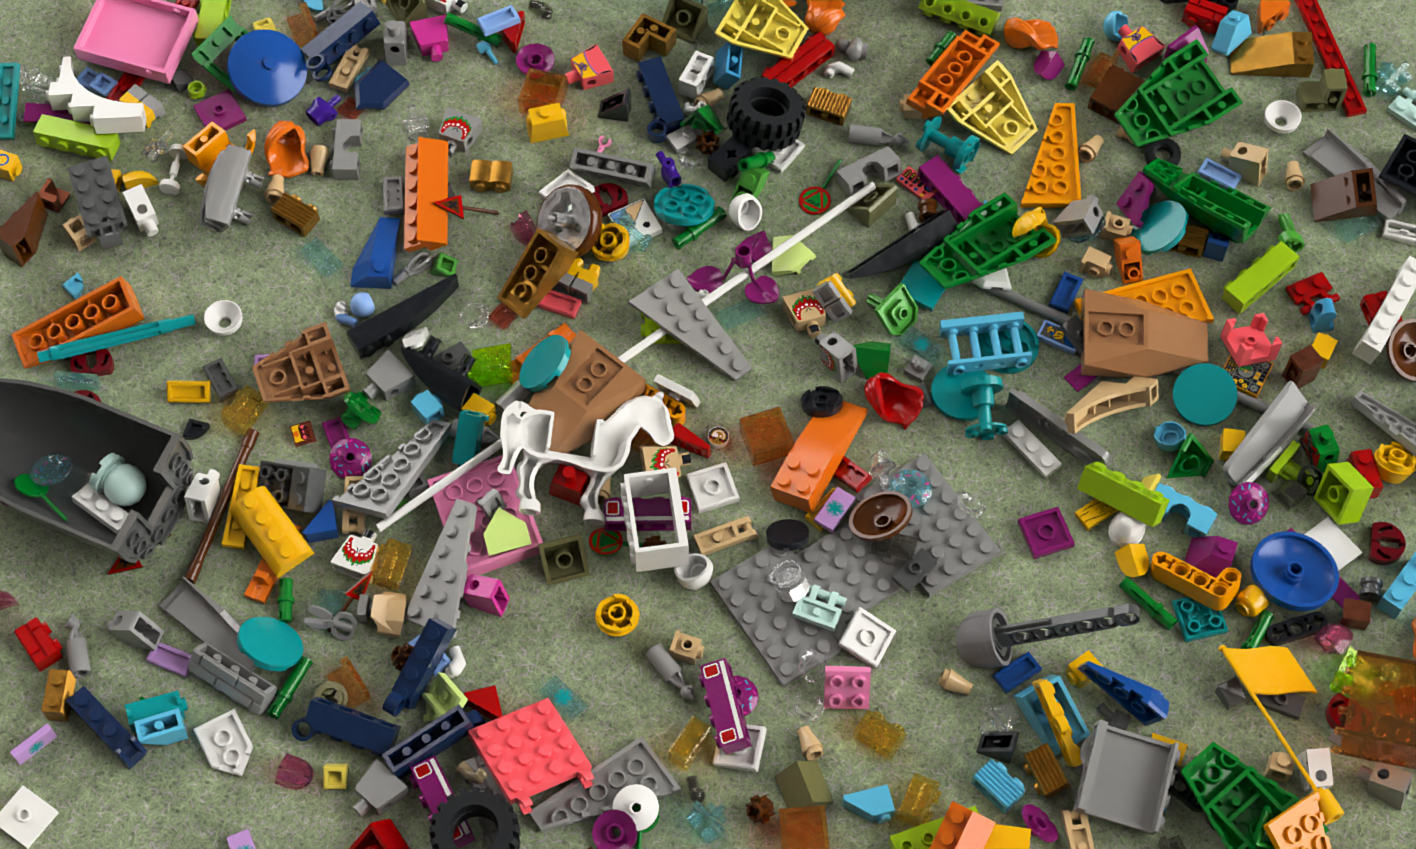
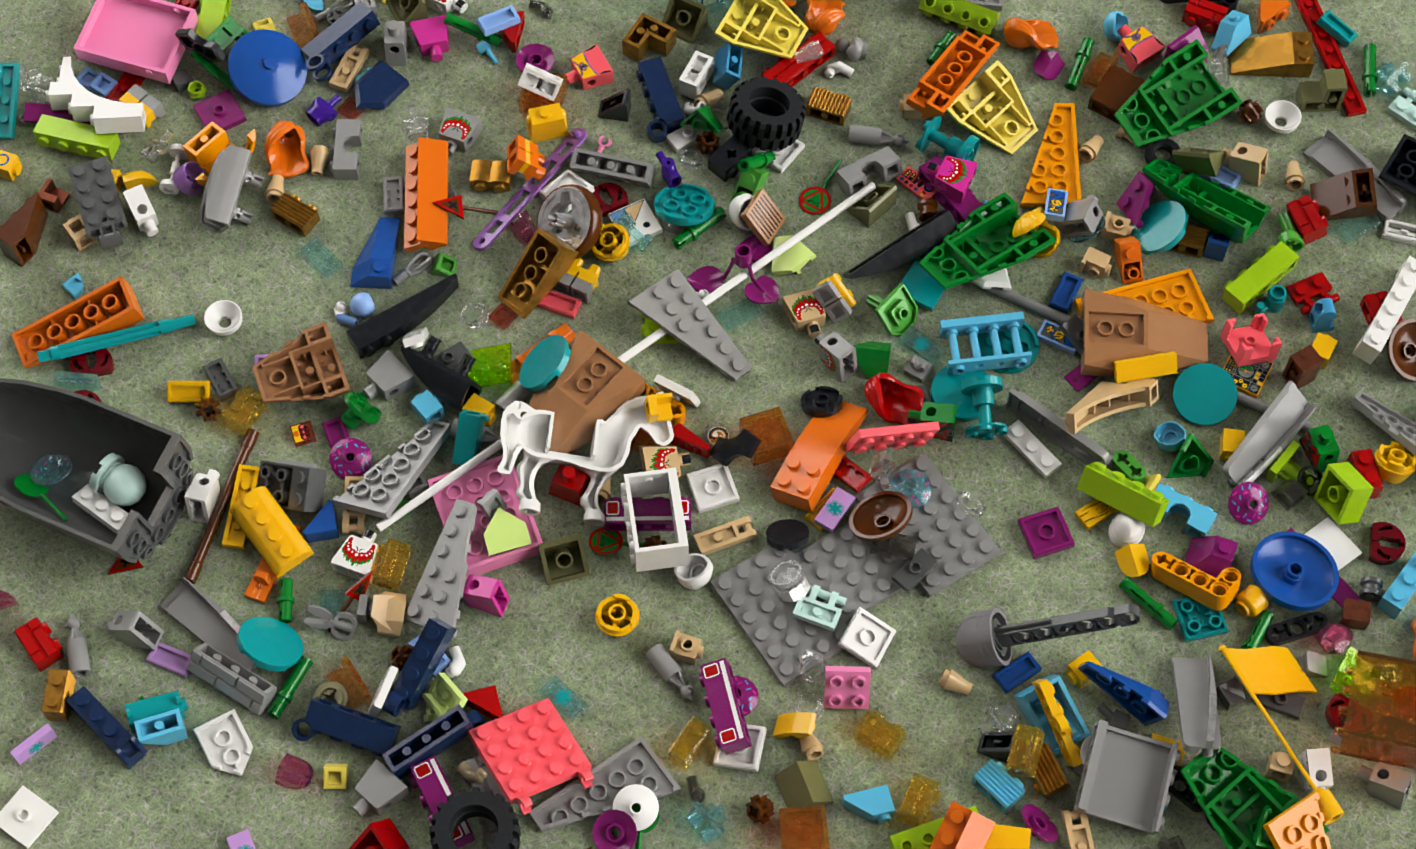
(185, 177): none -> medium lavender hair
(194, 42): none -> black tile
(194, 429): black tile -> none
(204, 403): none -> reddish brown gear
(382, 691): none -> white tile
(525, 158): none -> orange hips
(540, 82): none -> white brick
(575, 139): none -> medium lavender piece
(658, 407): none -> yellow panel
(728, 449): none -> black tile
(763, 217): none -> medium nougat tile
(794, 724): none -> yellow slope
(809, 52): none -> clear cone
(892, 436): none -> coral plate
(934, 412): none -> green torso
(953, 176): none -> dark pink torso
(1025, 750): none -> clear yellow brick
(1055, 204): none -> tile
(1131, 465): none -> bright green beam
(1145, 367): none -> yellow tile
(1196, 704): none -> light grey piece
(1200, 161): none -> olive slope
(1219, 67): none -> clear slope
(1250, 111): none -> reddish brown gear
(1273, 301): none -> teal piece
(1307, 219): none -> red brick
(1315, 664): none -> light grey slope
(1337, 28): none -> teal tile

